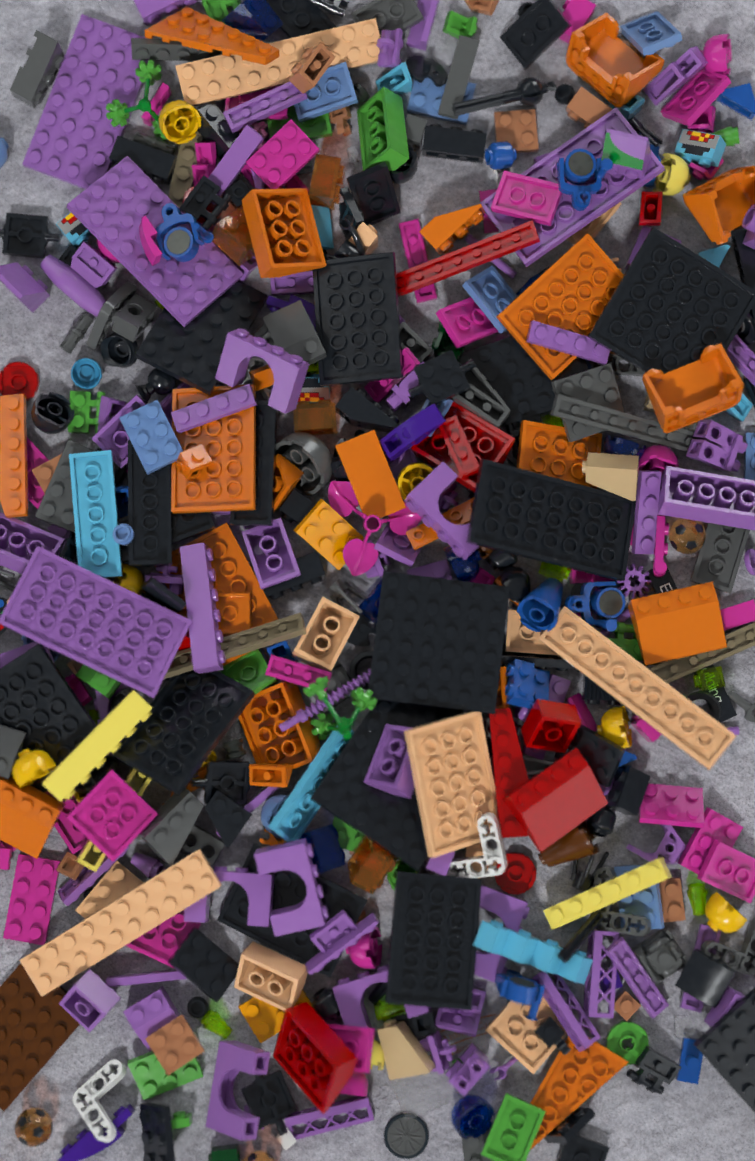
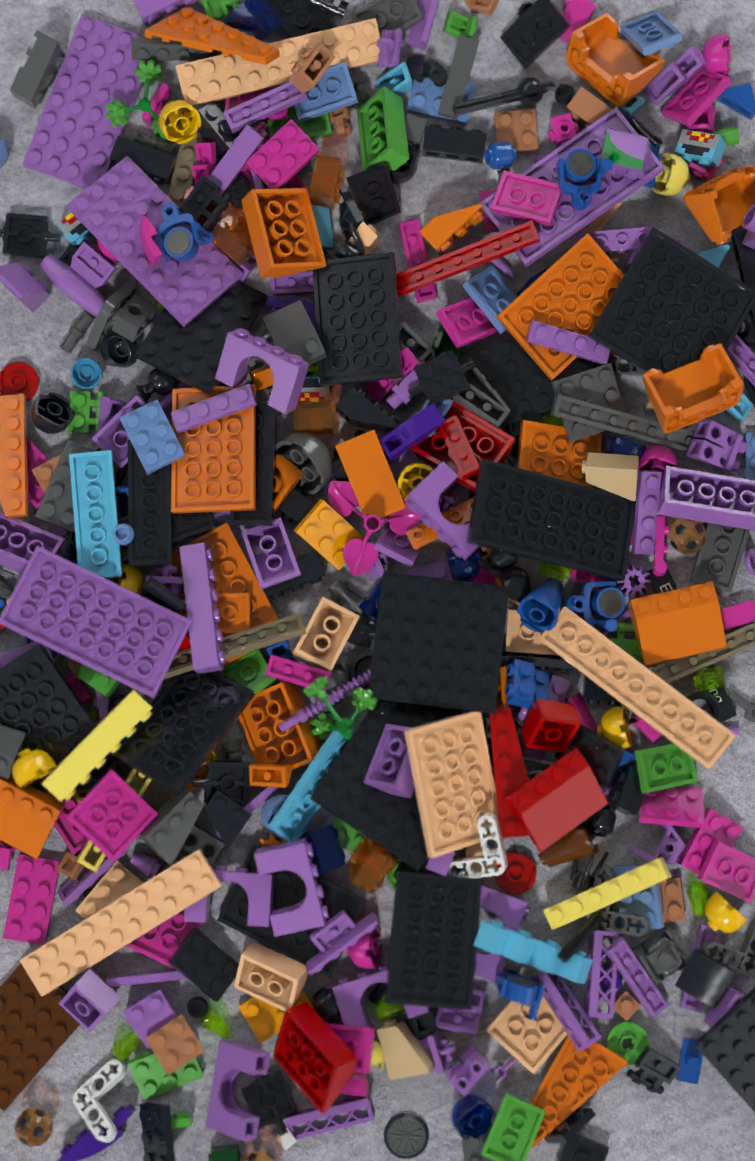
(125, 1046): none -> clear neon green cone
(193, 460): orange bracket -> none
(550, 1034): black plate -> none
(562, 129): none -> dark pink brick
(616, 239): none -> medium lavender bracket
(651, 209): red slope -> none
(664, 767): none -> bright green plate

